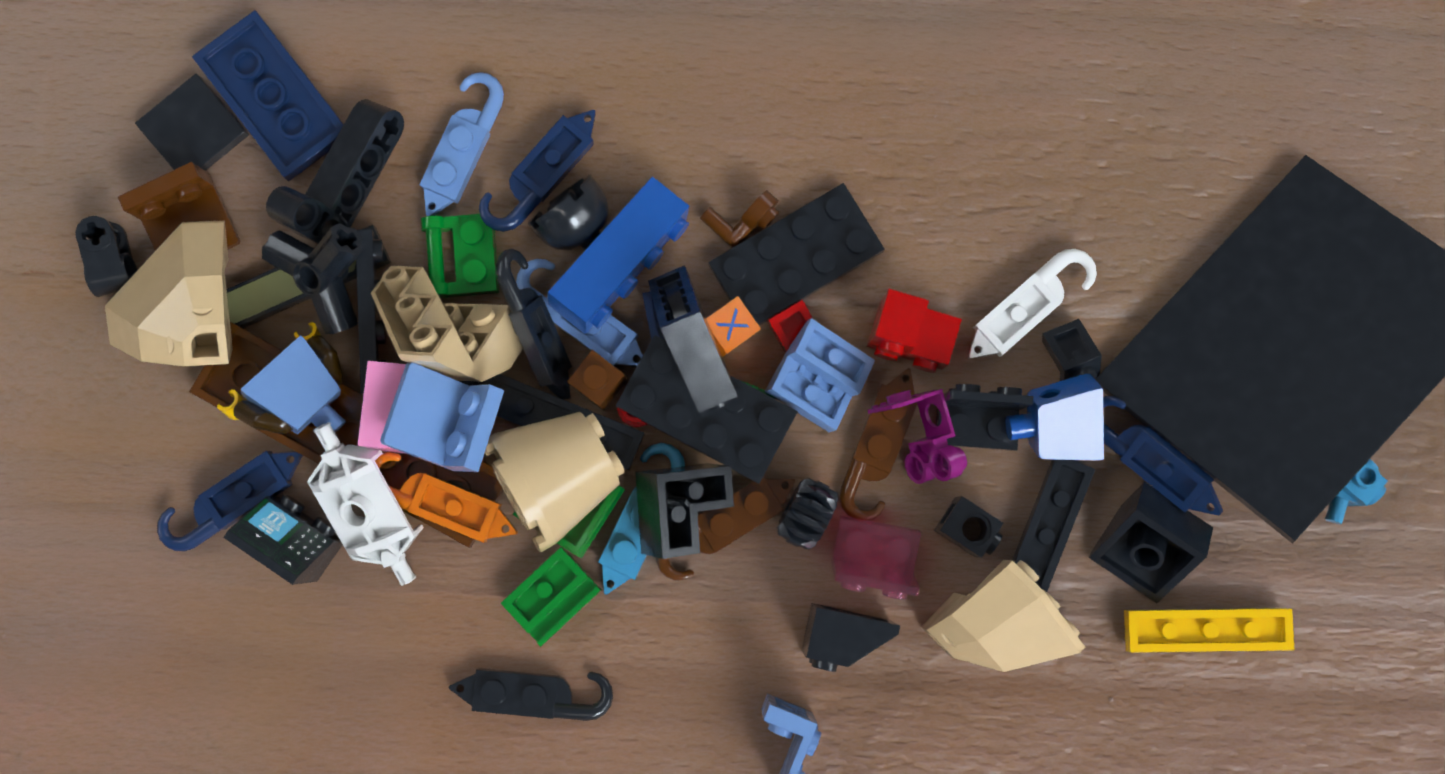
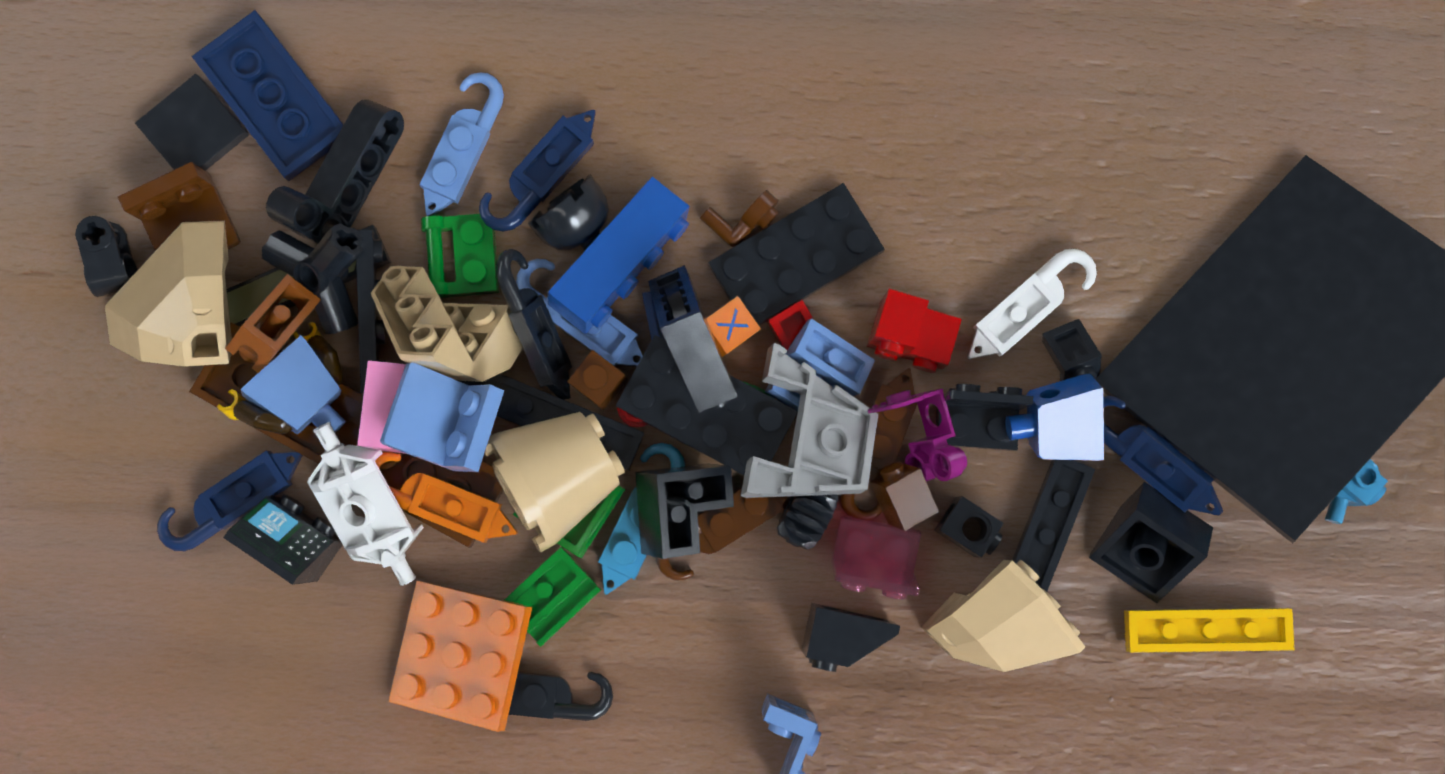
(272, 324): none -> dark orange brick
(460, 655): none -> orange plate
(829, 440): none -> light grey wing
(903, 495): none -> brick

